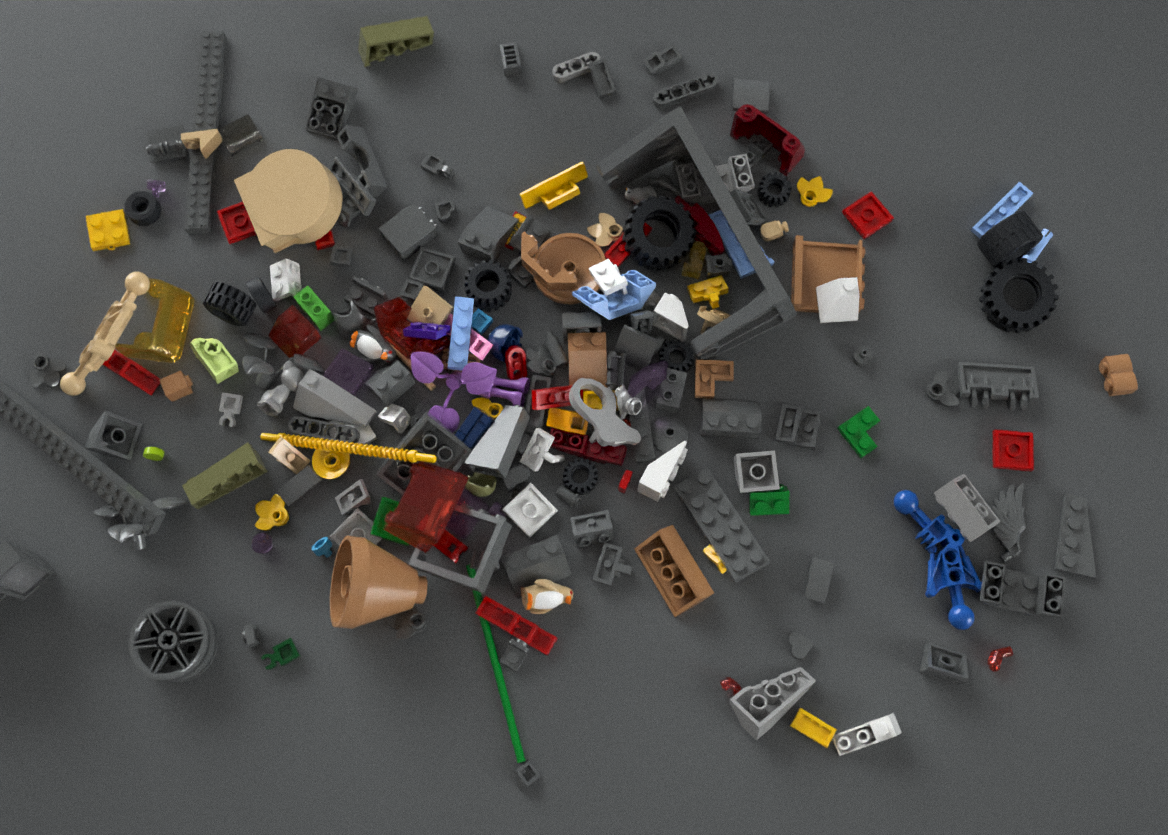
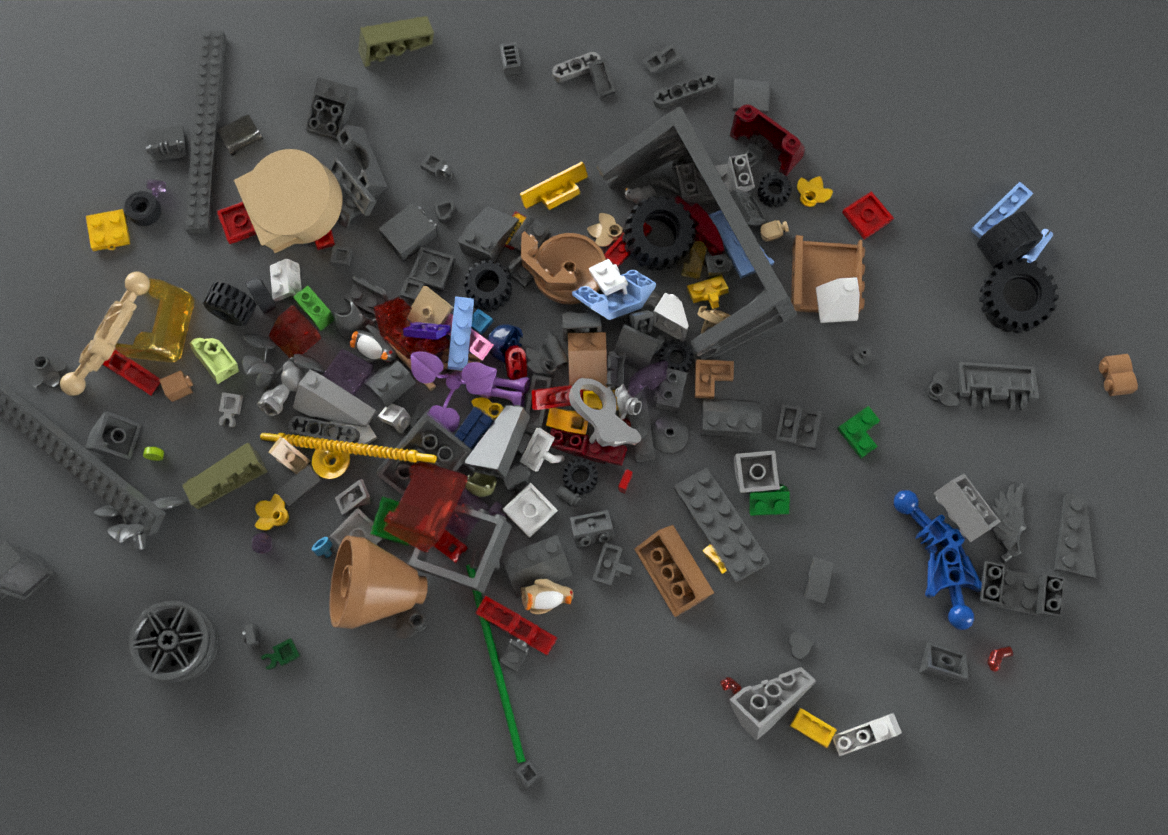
(207, 141): tan slope -> none
(658, 473): white slope -> none
(1013, 450): red plate -> none

